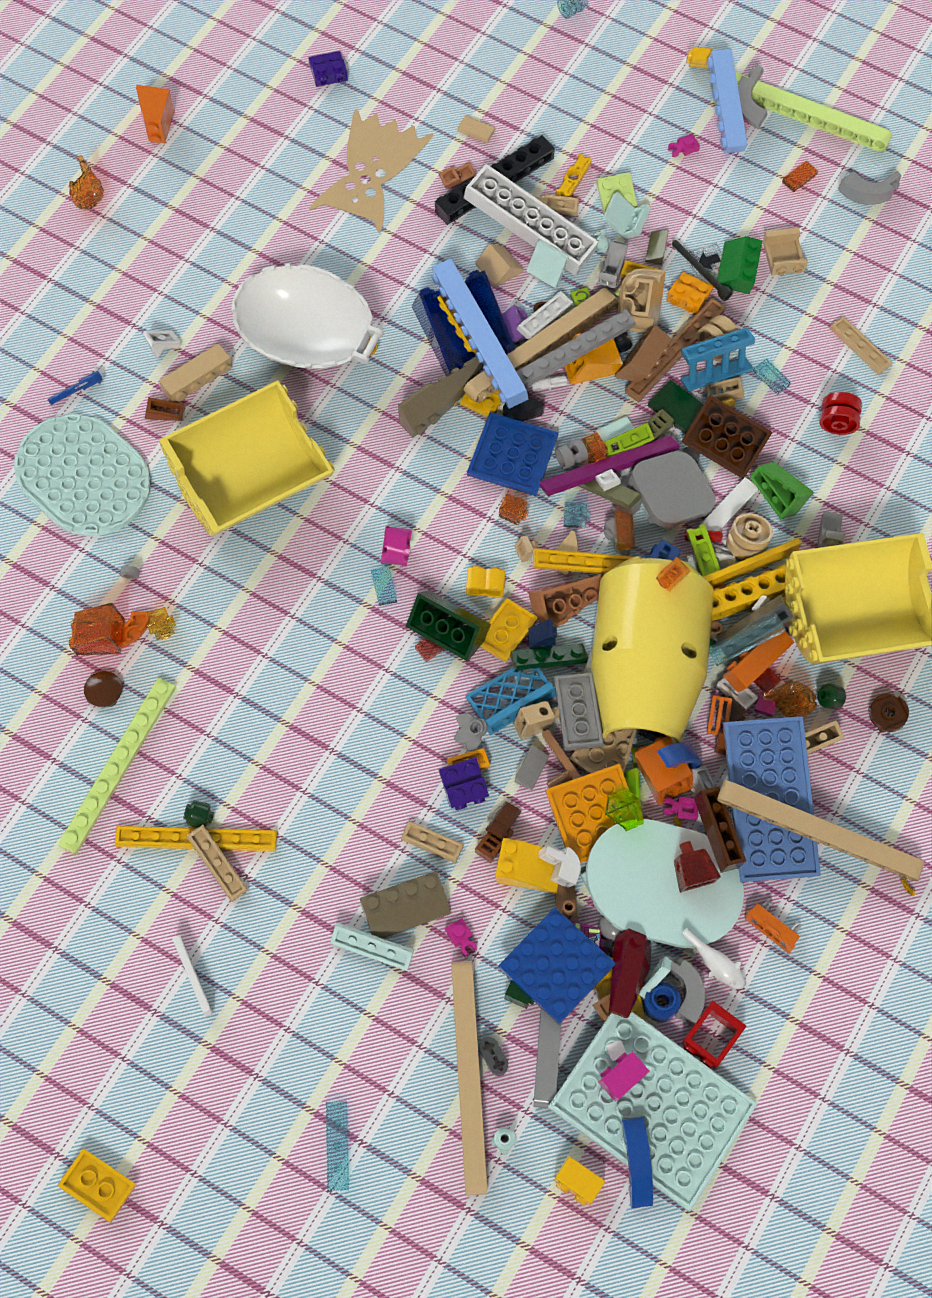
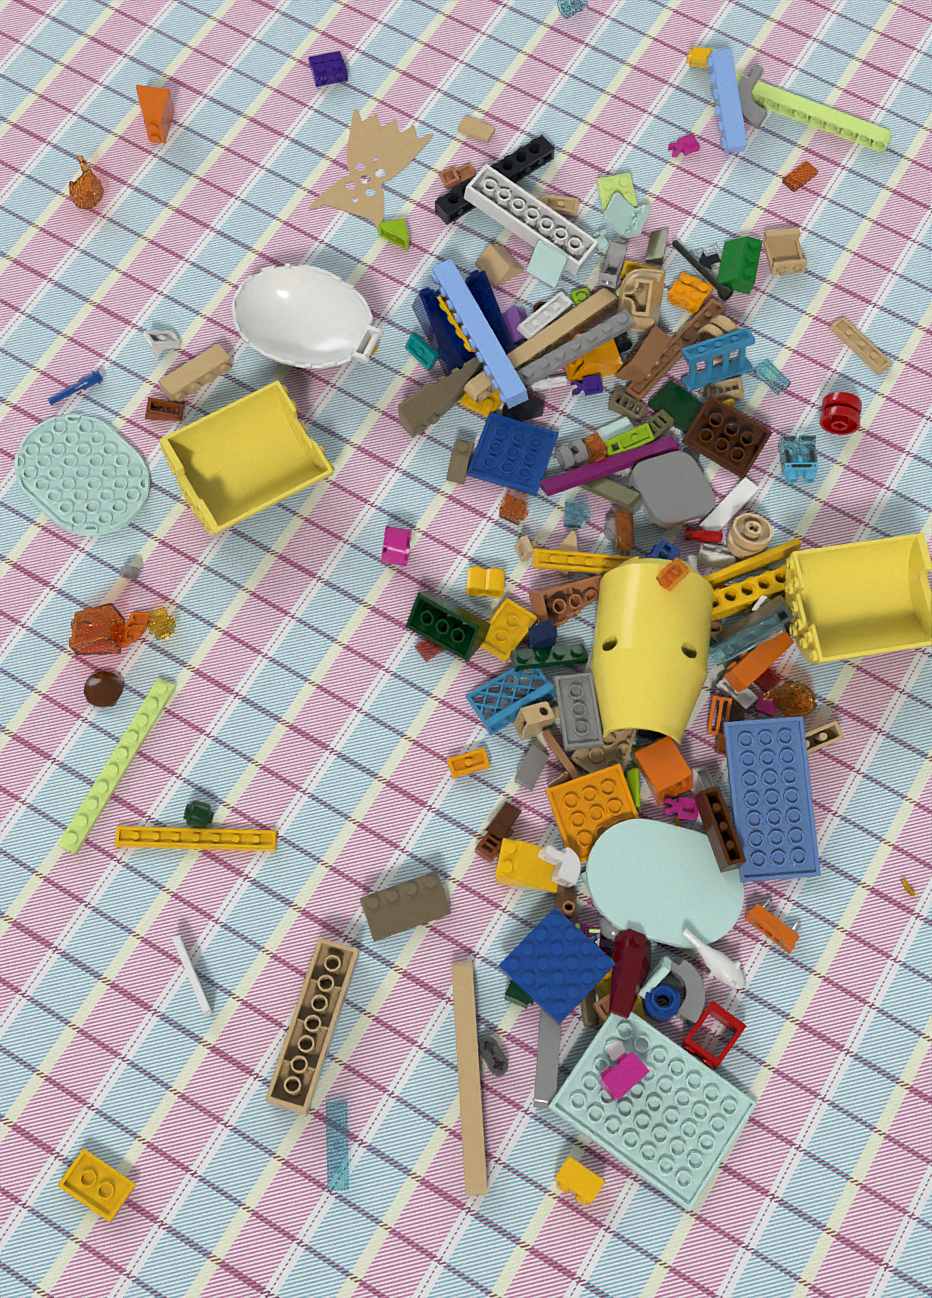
(217, 863): tan tile -> none
(312, 1027): none -> tan brick
(372, 946): light aqua plate -> none
(384, 586): clear light blue tile -> none
(395, 232): none -> lime slope
(422, 351): none -> teal plate
(432, 842): tan tile -> none
(460, 461): none -> dark tan slope
(460, 935): dark pink plate -> none
(463, 783): dark purple plate -> none
(468, 732): light grey plate -> none
(504, 1147): light aqua brick -> none
(579, 169): yellow piece -> none
(589, 1015): none -> dark tan slope
(590, 385): none -> dark purple plate
(608, 480): white tile -> none
(620, 409): none -> dark tan slope
(624, 809): clear neon green slope -> none
(638, 1162): blue slope -> none
(680, 753): blue slope -> none
(694, 868): clear red torso -> none
(703, 550): lime plate -> none
(781, 489): bright green wedge -> none
(798, 458): none -> hips
(820, 830): tan beam -> none
(830, 530): light grey arch -> none
(831, 696): dark green head -> none
(867, 192): light grey arch -> none
(881, 720): reddish brown plate -> none

